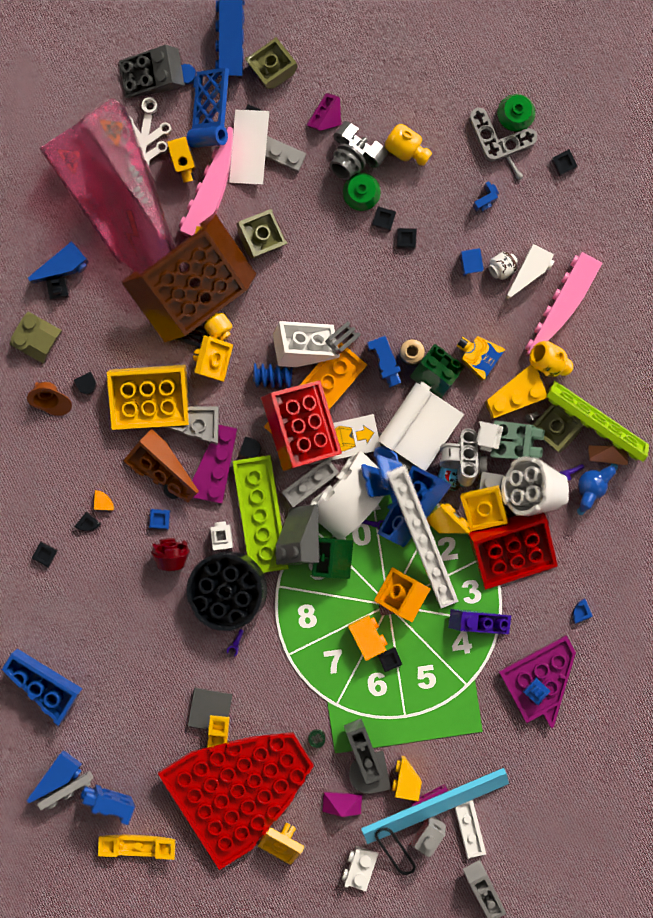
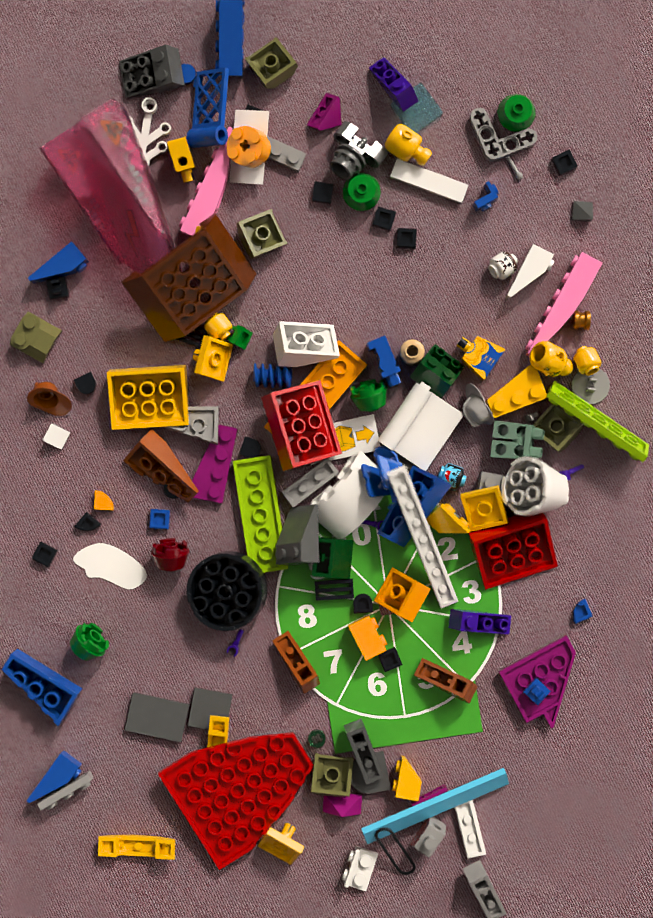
(56, 436): none -> white slope
(88, 642): none -> green cone
(108, 802): blue hips -> none
(111, 564): none -> white sticker
(157, 717): none -> dark grey tile
(221, 536): white window -> none
(238, 146): none -> light orange brick
(240, 337): none -> green tile
(296, 662): none -> dark orange slope
(322, 192): none -> black tile
(332, 597): none -> black tile
(332, 775): none -> olive slope
(350, 331): dark grey tile -> none
(362, 604): none -> black tile
(369, 395): none -> green cone
(394, 84): none -> dark purple slope
(420, 113): none -> clear light blue tile
(429, 181): none -> white tile
(446, 680): none -> dark orange slope
(457, 459): light grey piece -> none
(471, 261): blue panel -> none
(475, 407): none -> light grey piece
(482, 463): light grey plate -> none
(489, 436): white window -> none
(581, 320): none -> pearl gold wheel
(582, 211): none -> dark grey slope
(587, 360): none -> yellow head
(592, 387): none -> light grey piece
(593, 486): blue piece -> none
(607, 454): nougat slope -> none

